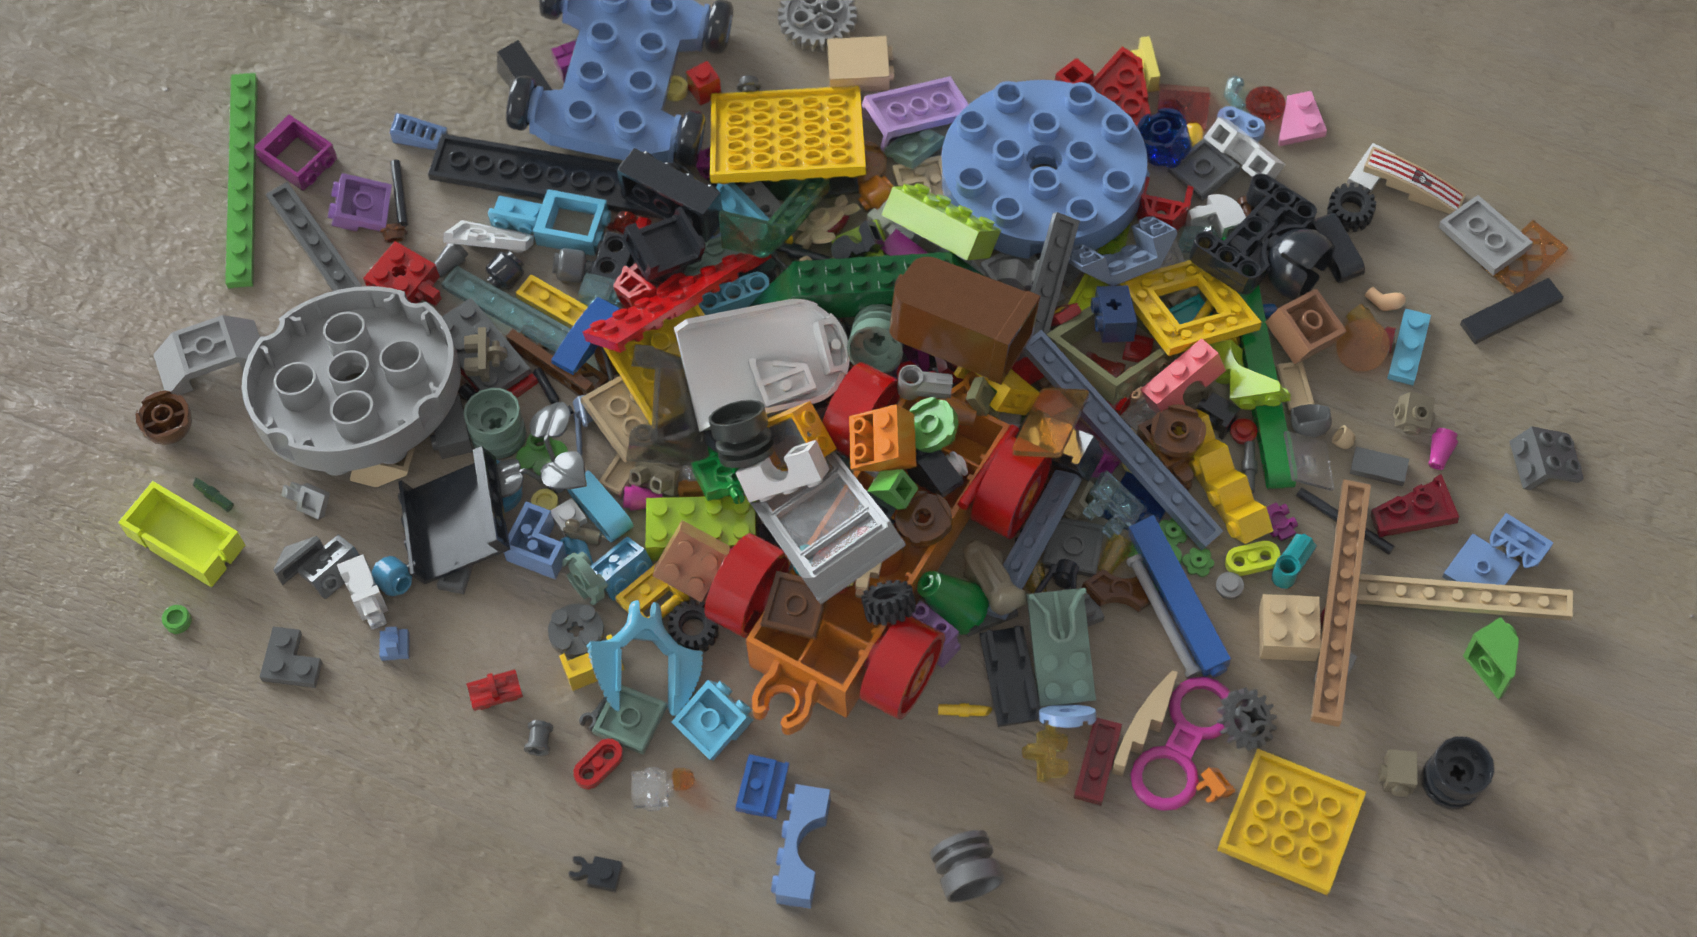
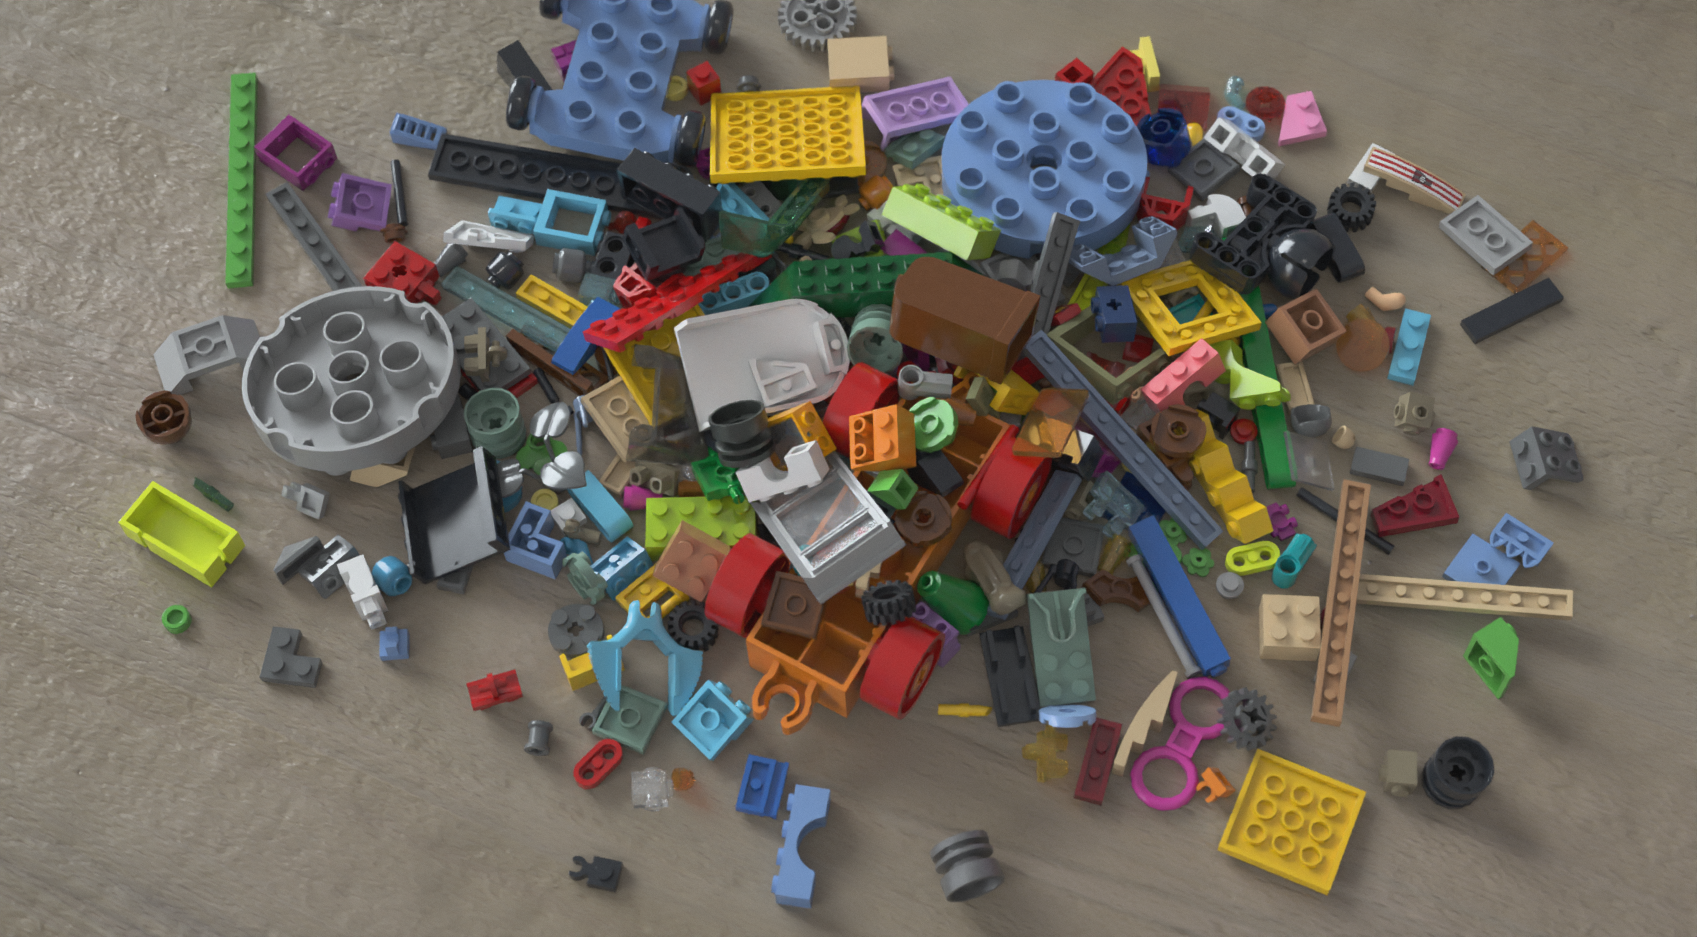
(958, 463): white plate -> none

